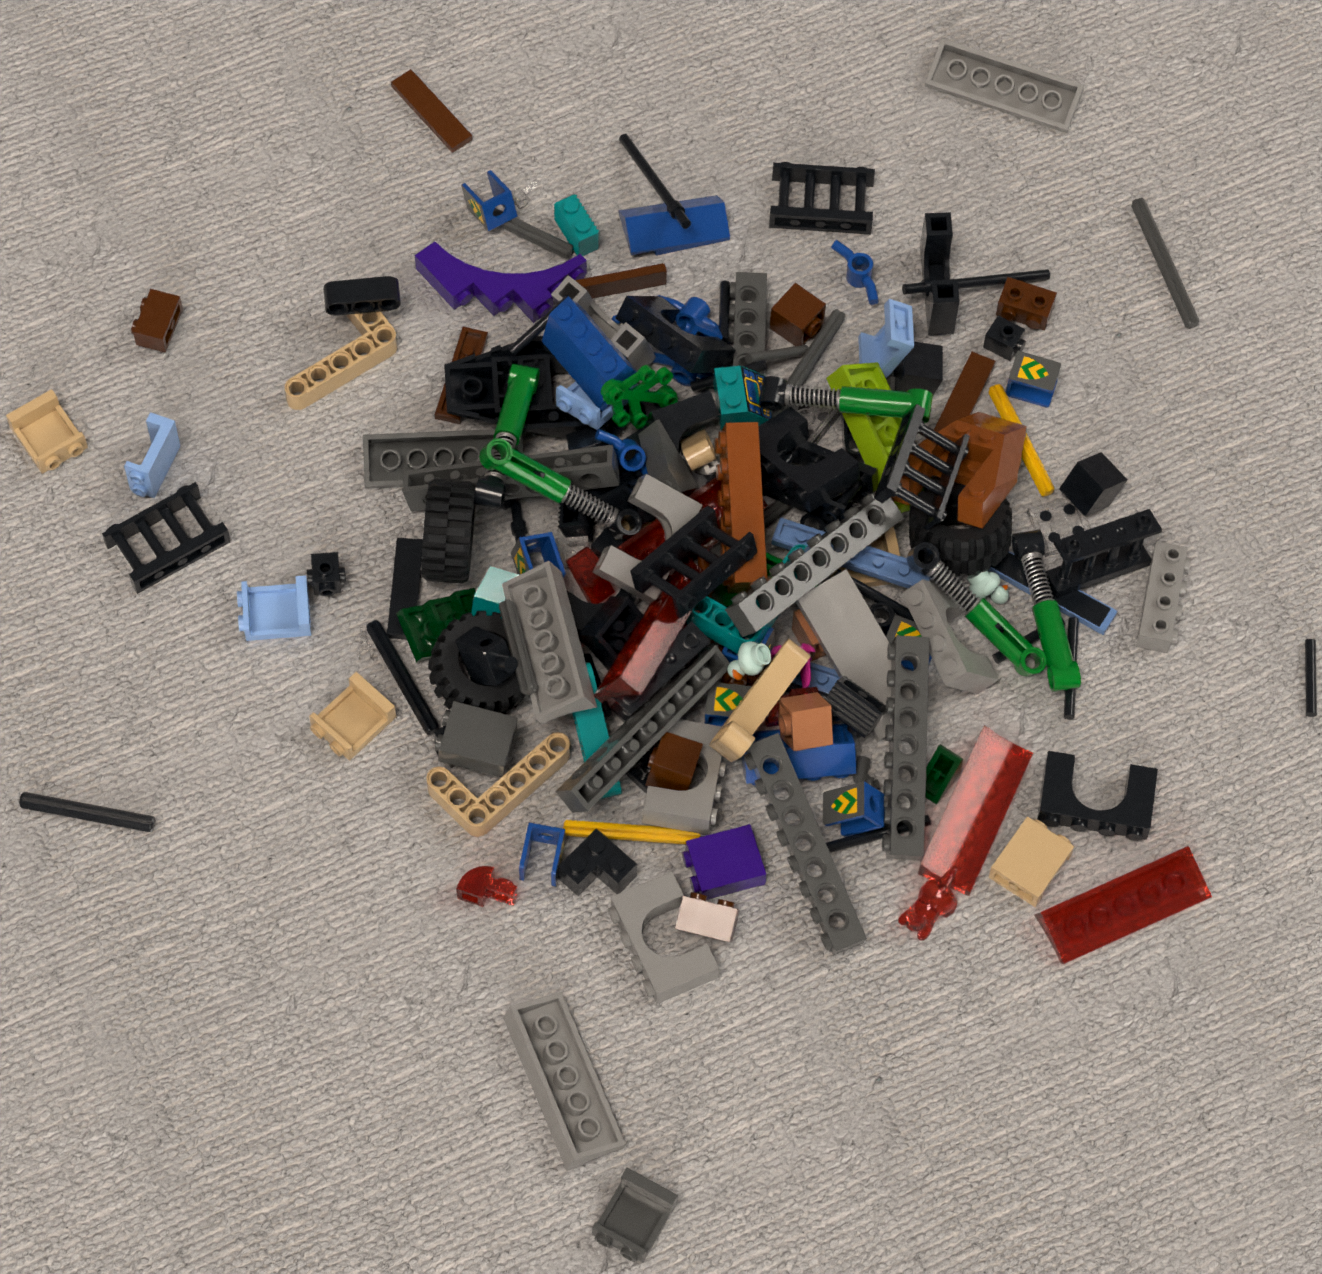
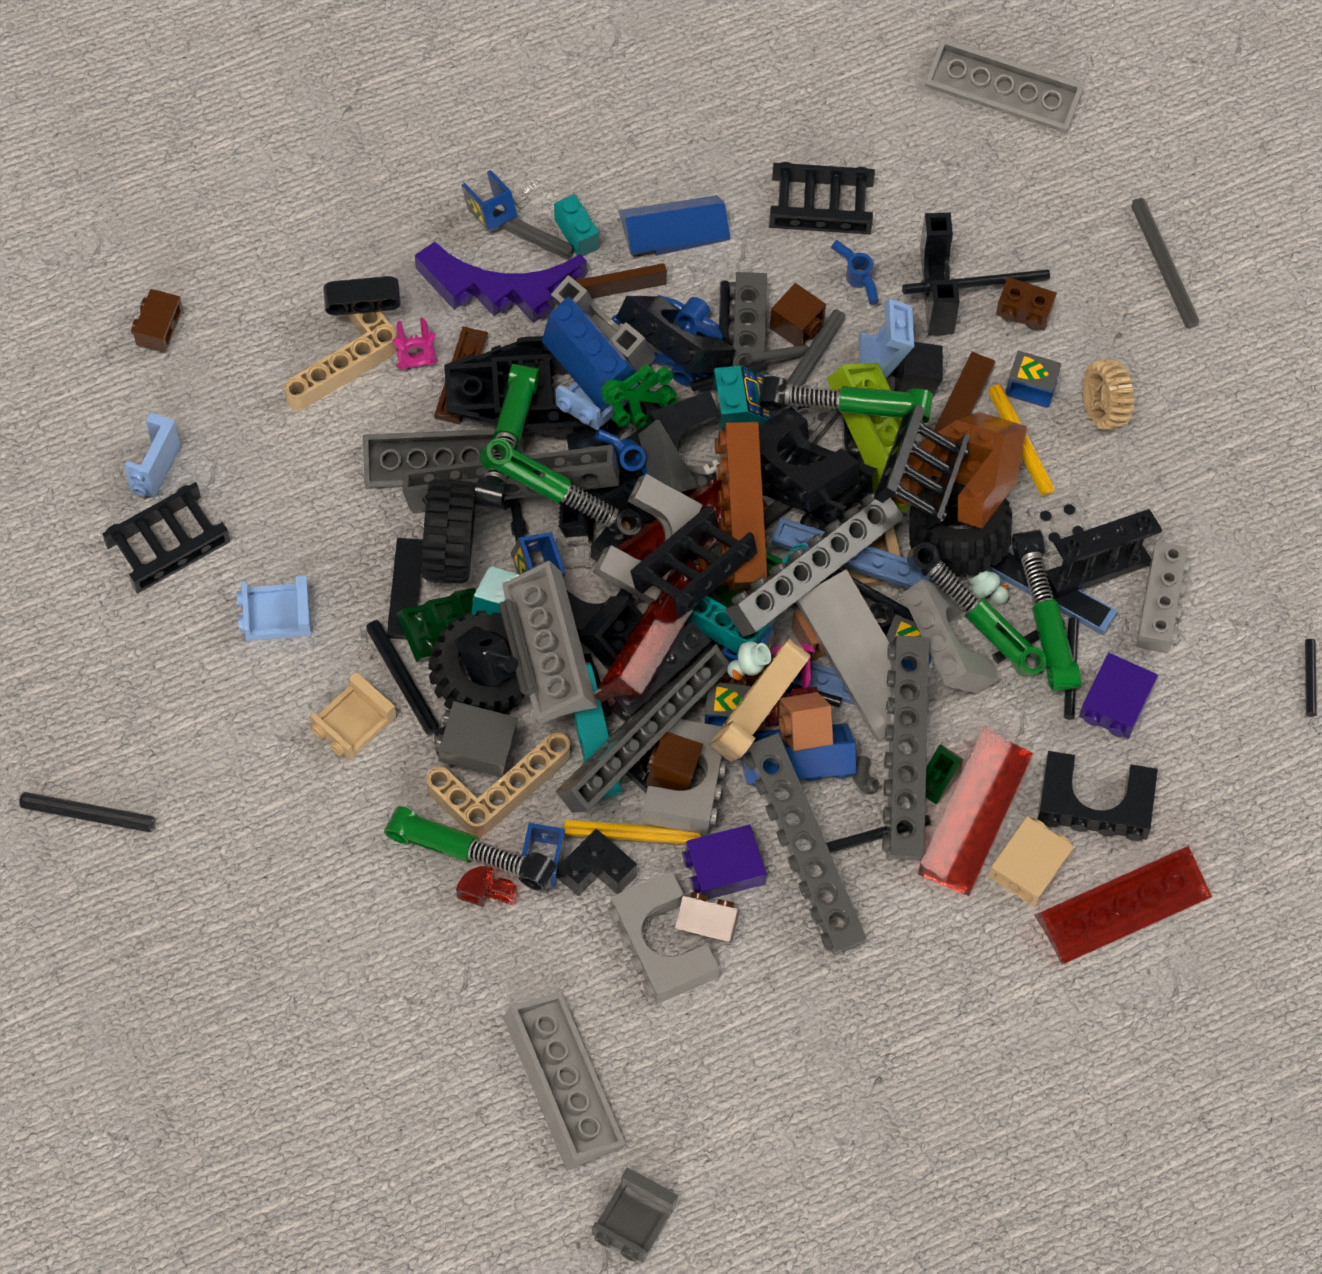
(46, 432): tan panel -> none
(326, 574): black brick -> none
(409, 827): none -> piece
(425, 357): none -> dark pink piece
(431, 111): reddish brown tile -> none
(532, 333): black bar -> none
(592, 586): clear red slope -> none
(674, 207): black bar -> none
(698, 450): tan beam -> none
(855, 707): black brick -> none
(855, 806): piece -> none
(933, 901): clear red animal -> none
(1004, 338): black brick -> none
(1093, 484): black head -> none
(1108, 394): none -> tan gear
(1118, 696): none -> dark purple brick

